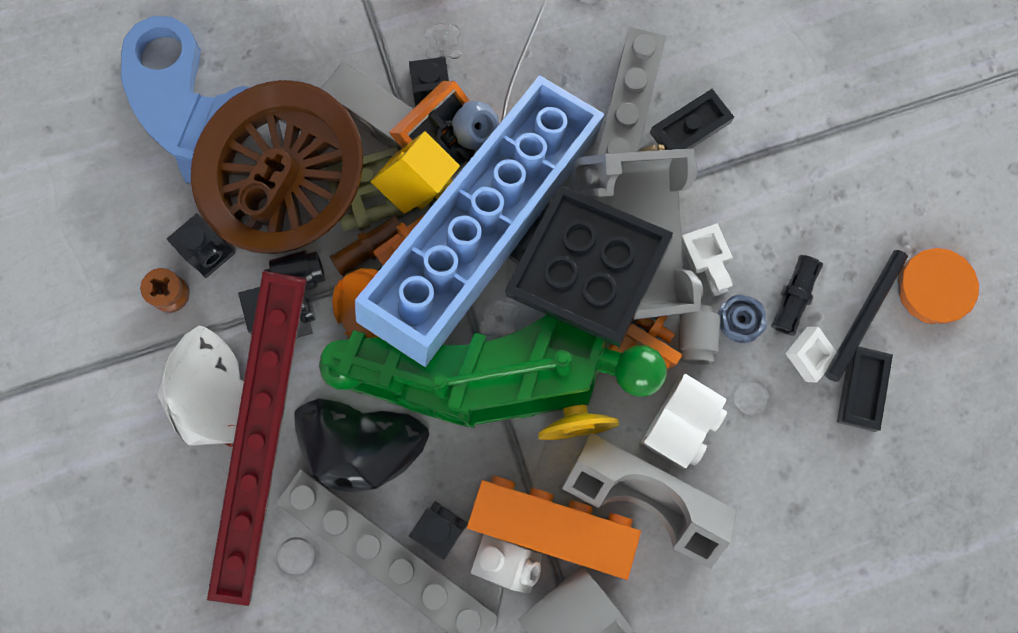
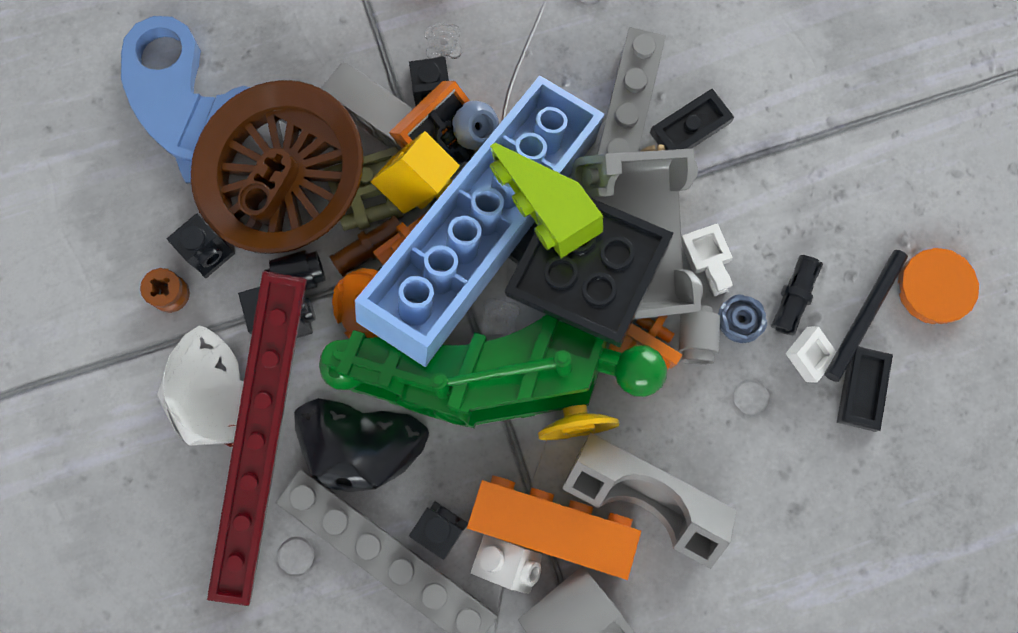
(555, 202): none -> lime slope
(684, 422): white brick -> none

